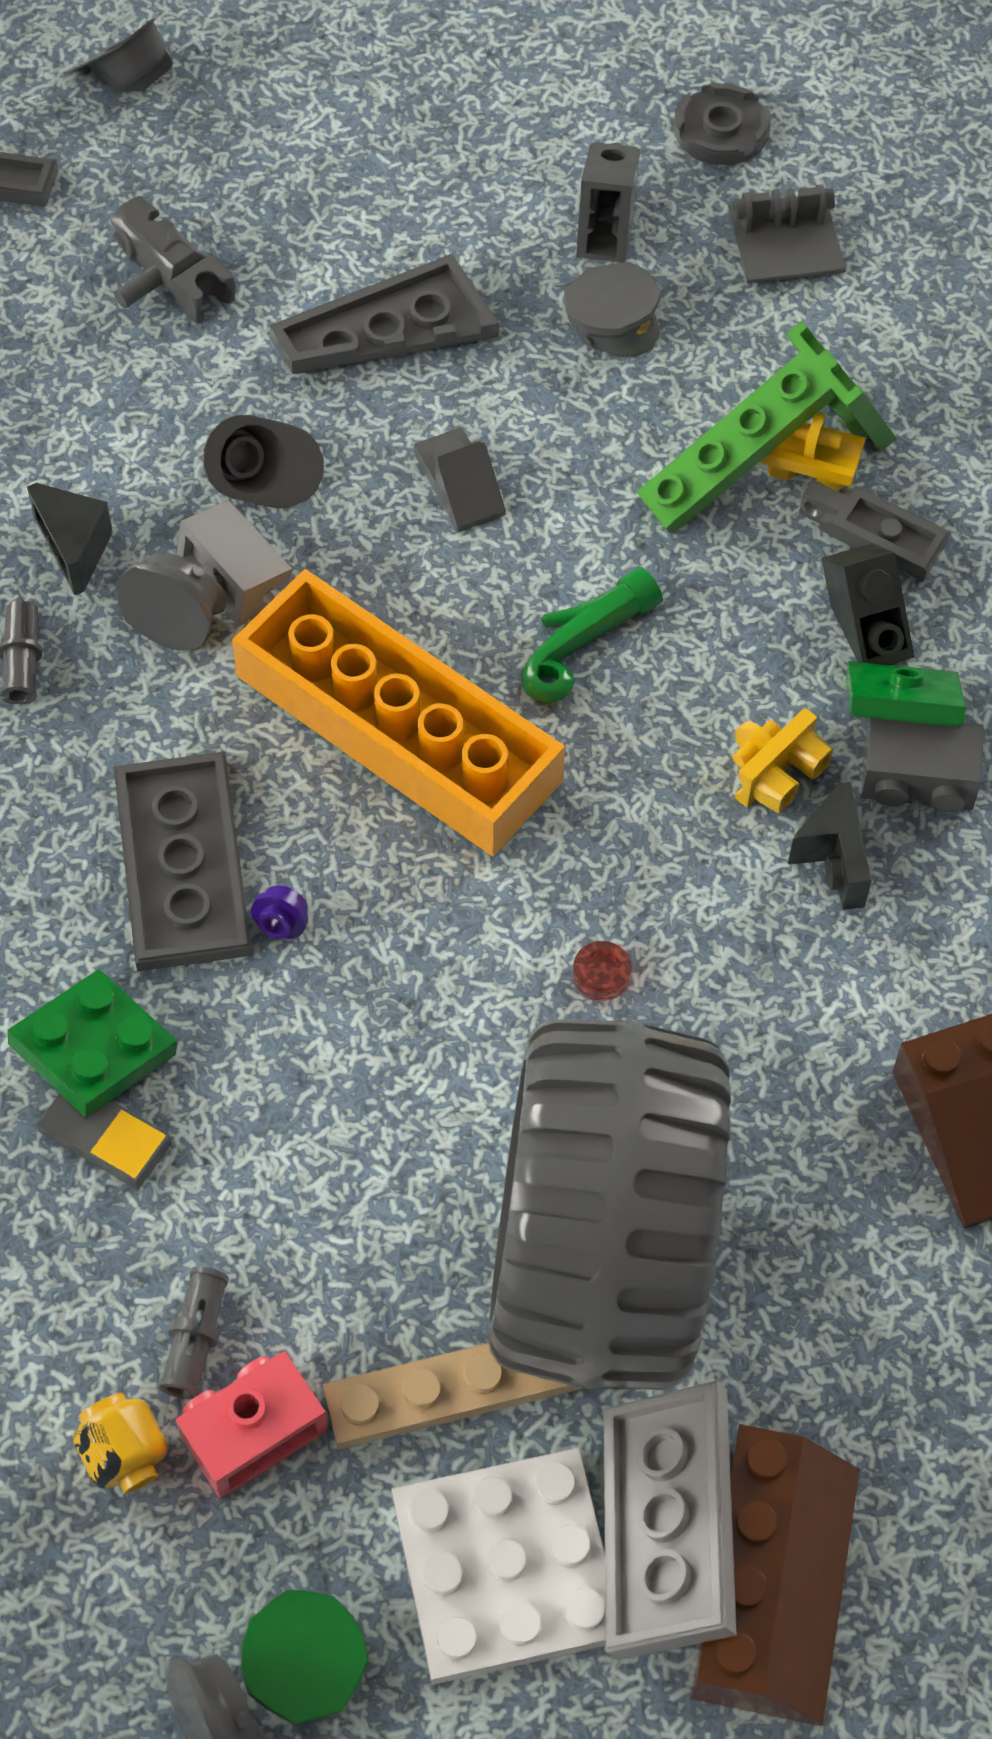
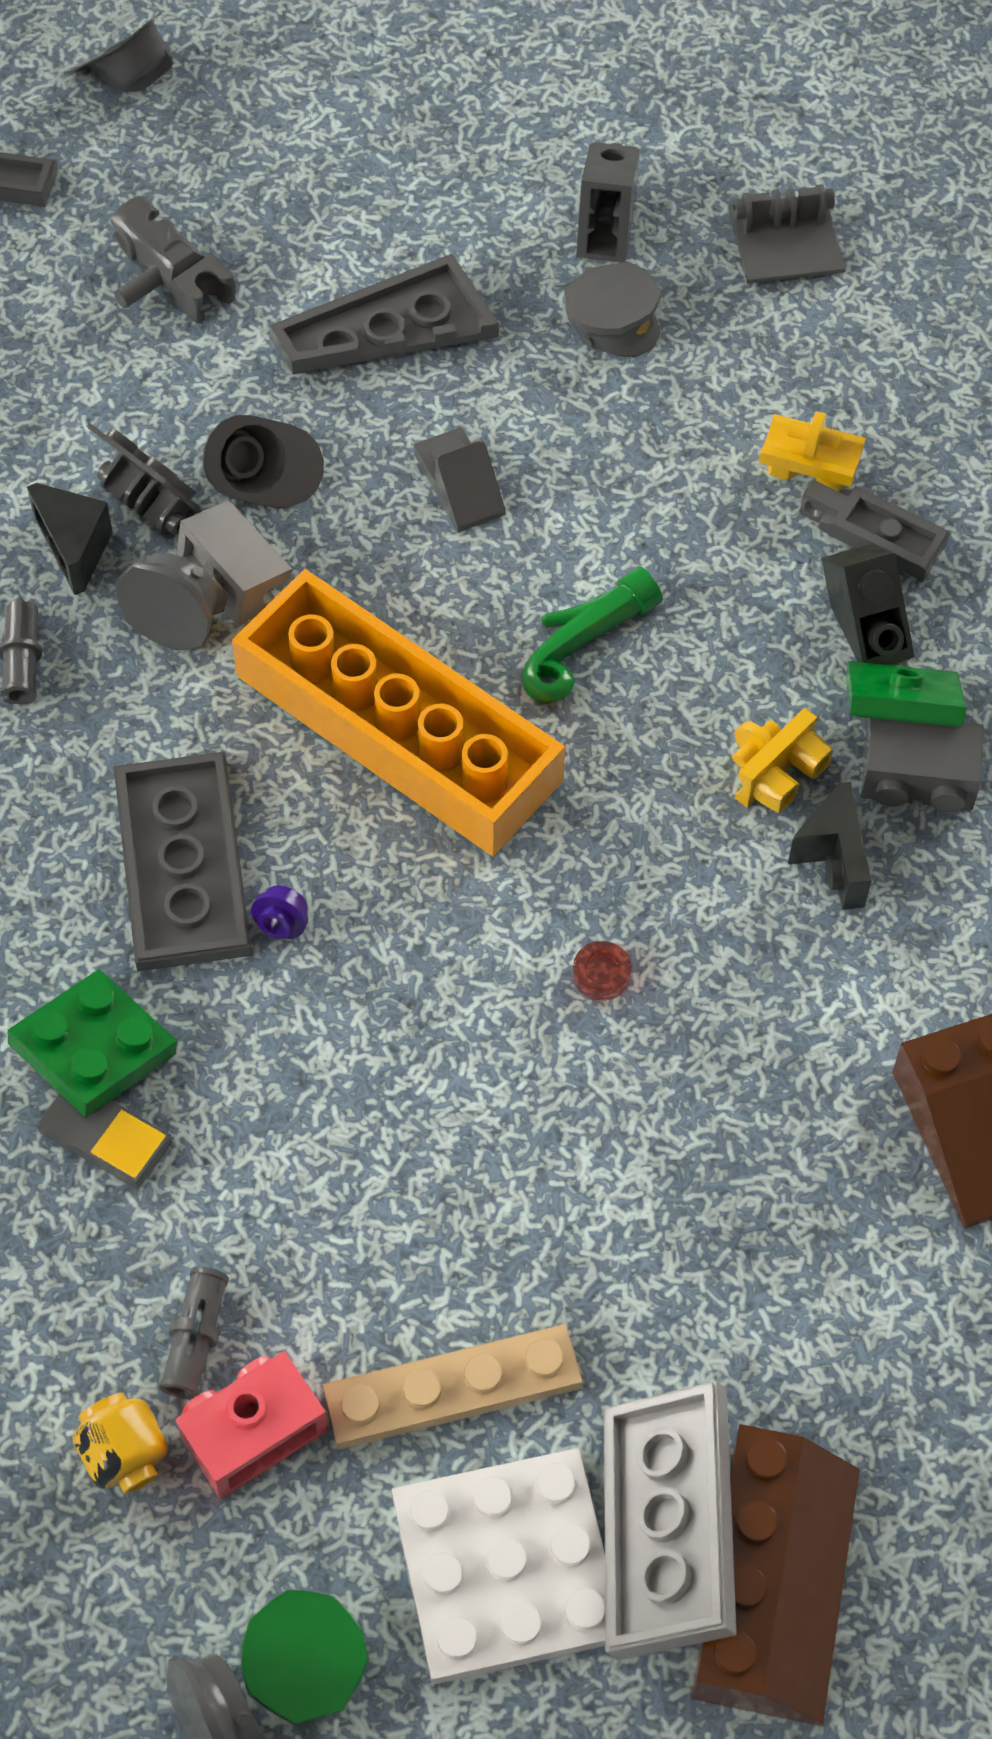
(144, 483): none -> dark grey hinge
(610, 1205): dark grey tyre -> none
(721, 137): dark grey tile -> none
(759, 427): bright green bracket -> none

